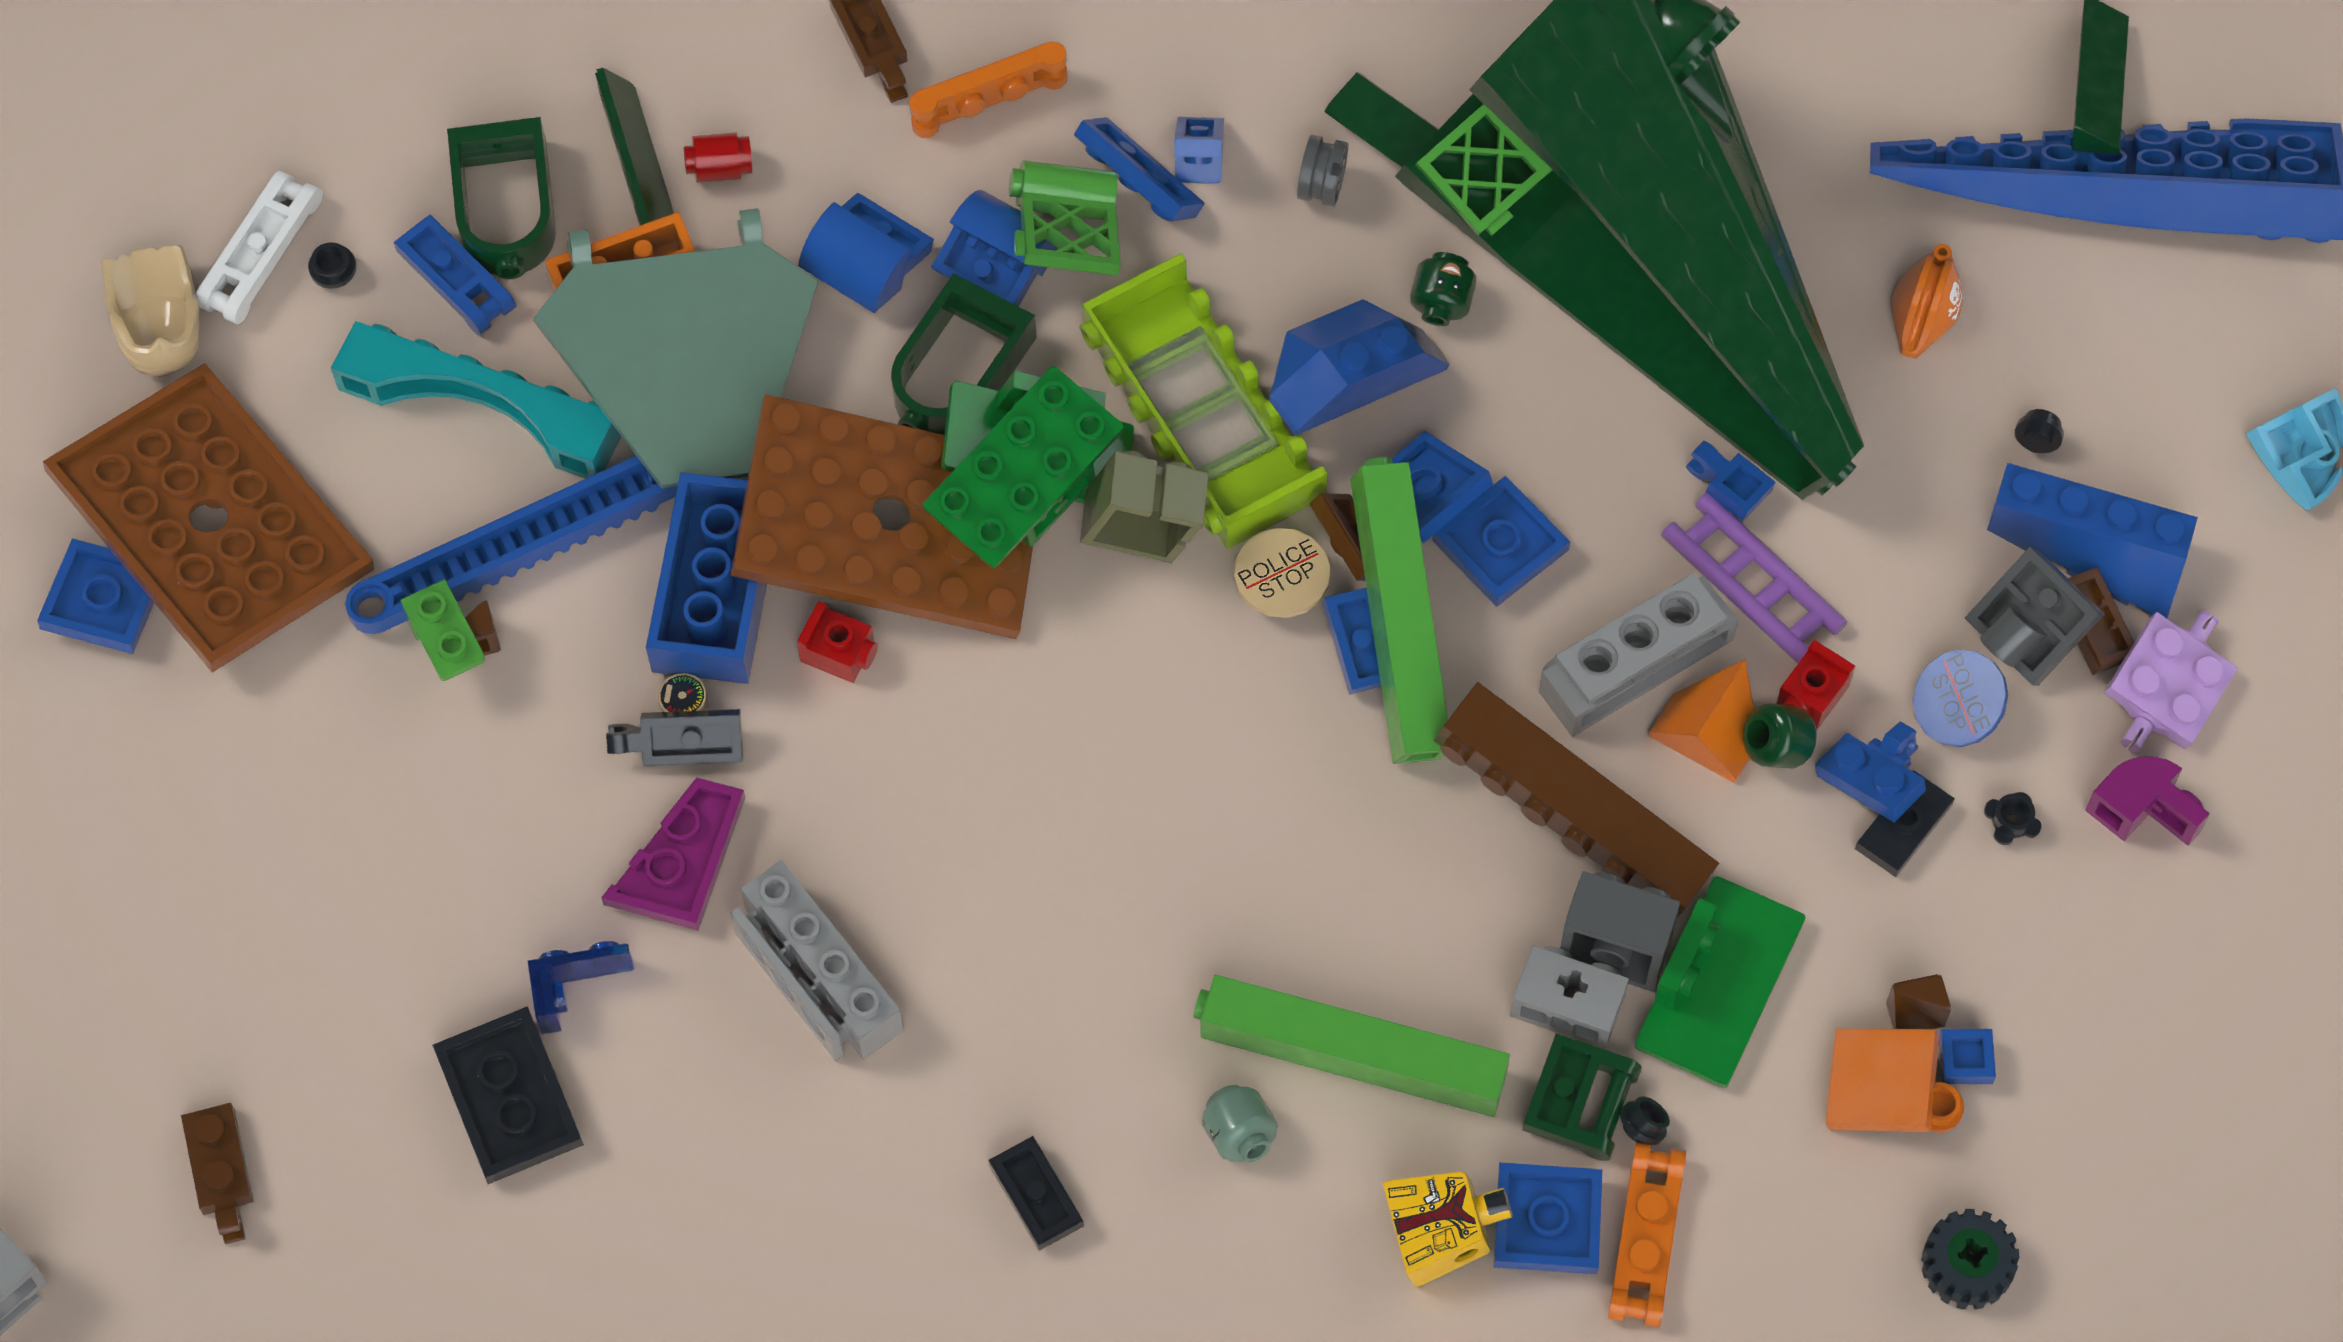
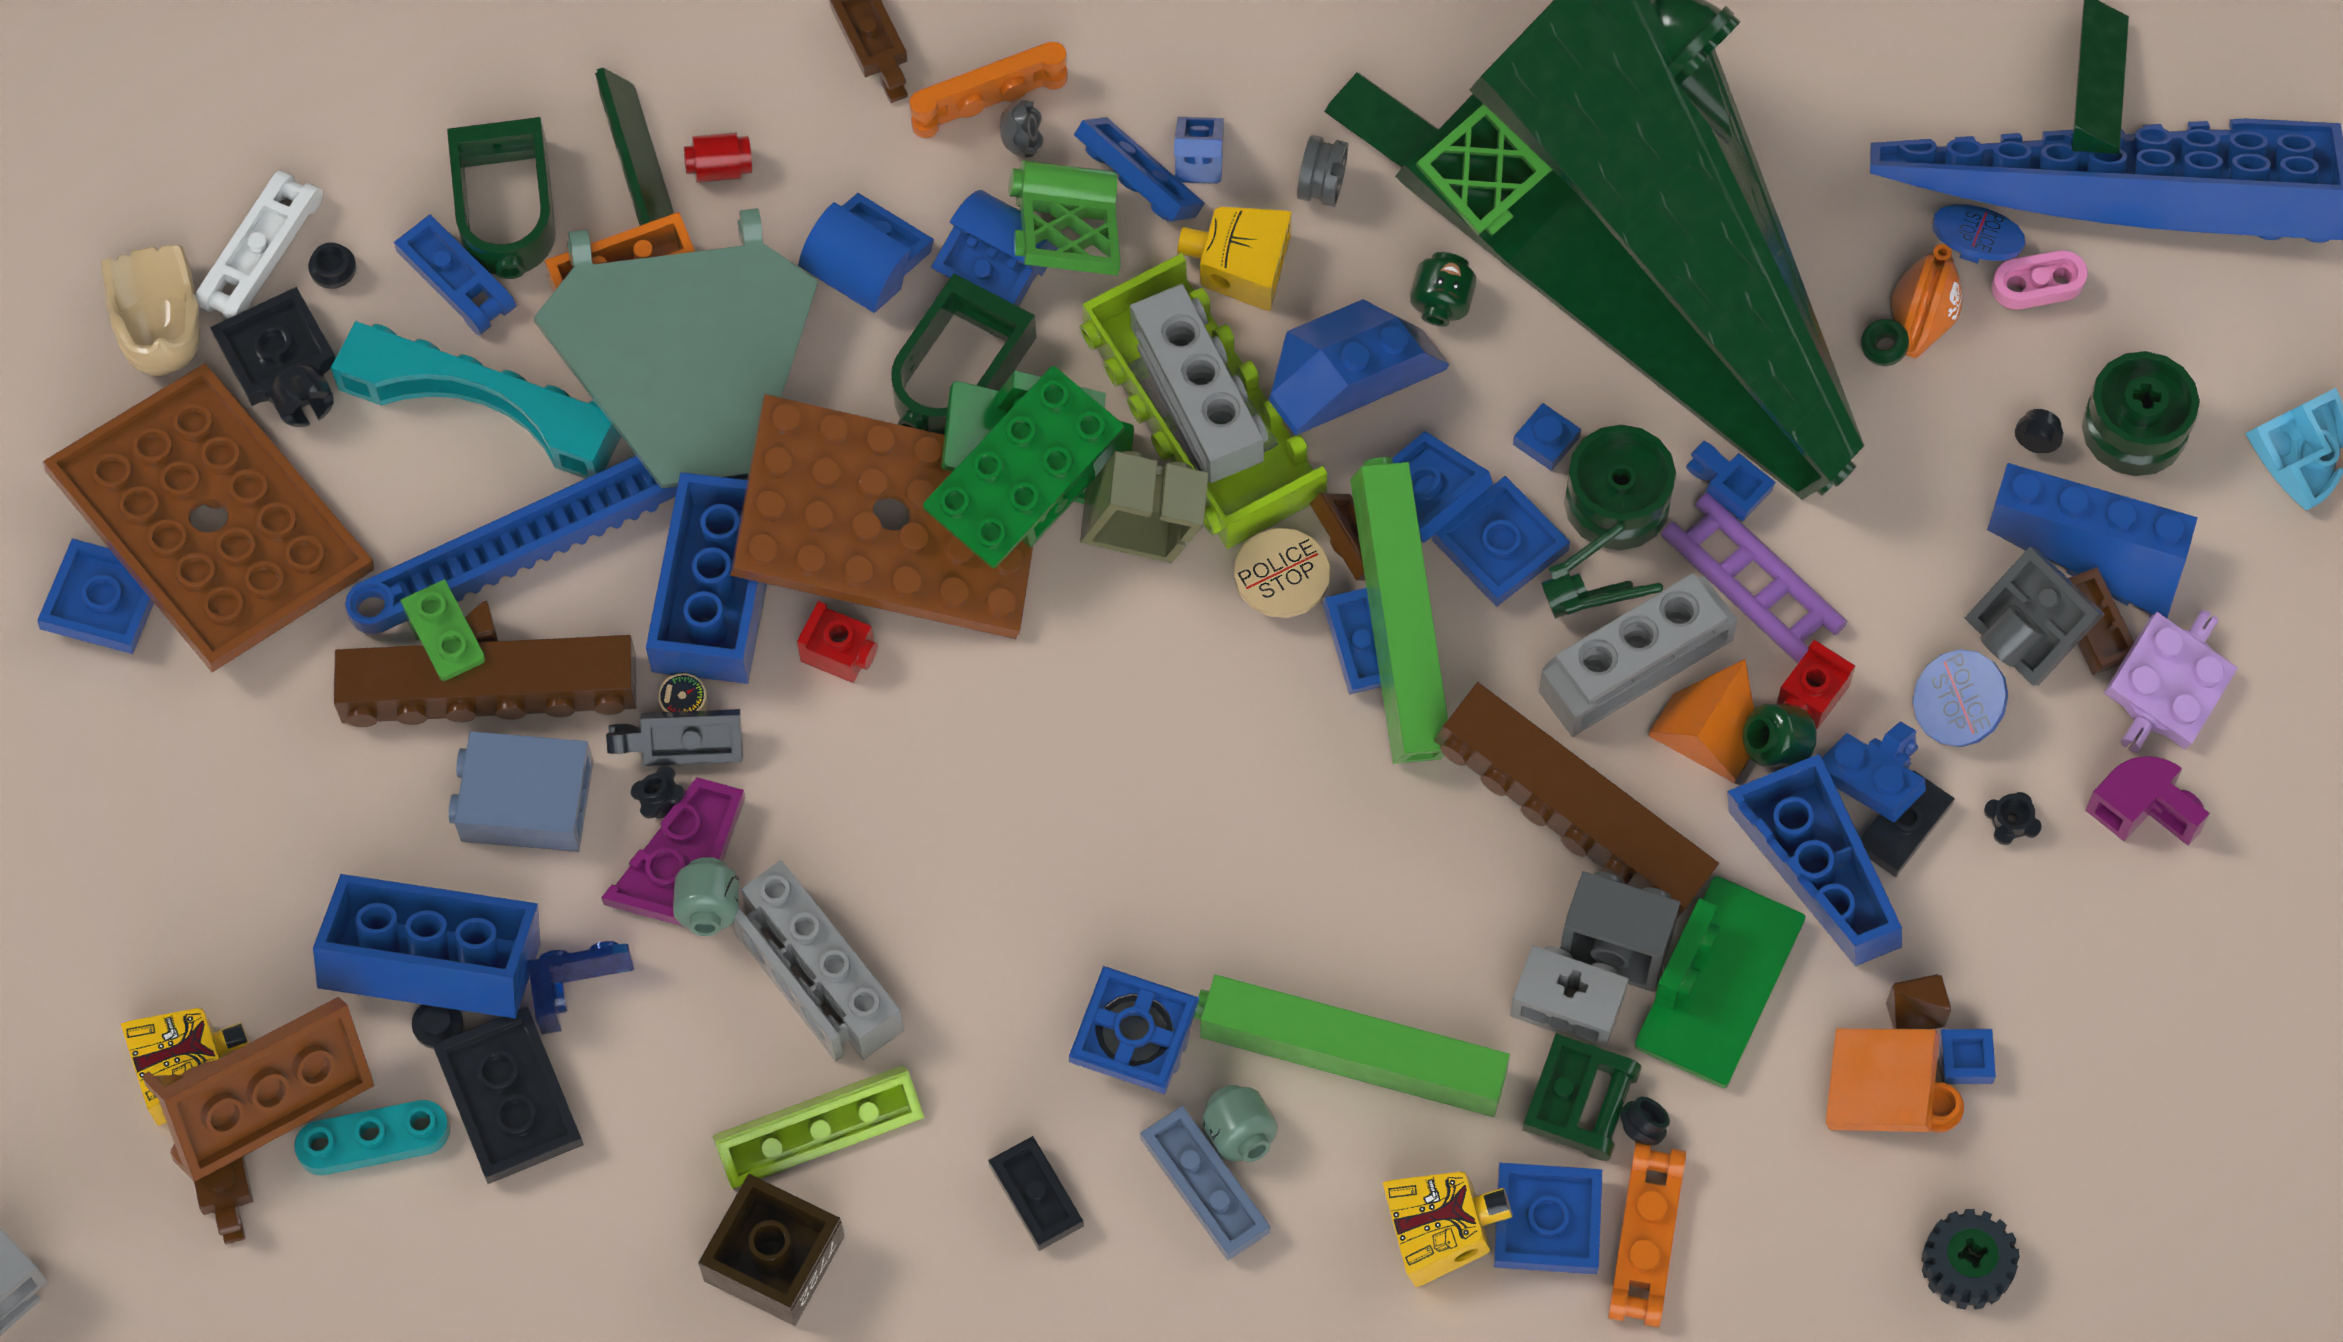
(174, 1044): none -> torso
(262, 1089): none -> dark orange plate
(279, 356): none -> black plate
(394, 1142): none -> teal plate
(427, 945): none -> blue brick
(435, 1024): none -> black plate
(513, 681): none -> reddish brown brick
(522, 791): none -> sand blue brick
(658, 793): none -> black plate
(706, 896): none -> sand green head
(771, 1249): none -> dark brown brick
(818, 1126): none -> lime slope
(1020, 128): none -> dark grey plate
(1134, 1033): none -> blue piece
(1196, 383): none -> light grey brick
(1205, 1183): none -> sand blue plate
(1241, 252): none -> yellow torso
(1547, 436): none -> blue plate
(1568, 593): none -> dark green plant
(1617, 479): none -> dark green wheel
(1817, 851): none -> blue wedge
(1885, 329): none -> dark green plate
(1978, 233): none -> blue piece
(2036, 279): none -> bright pink plate
(2140, 413): none -> dark green wheel

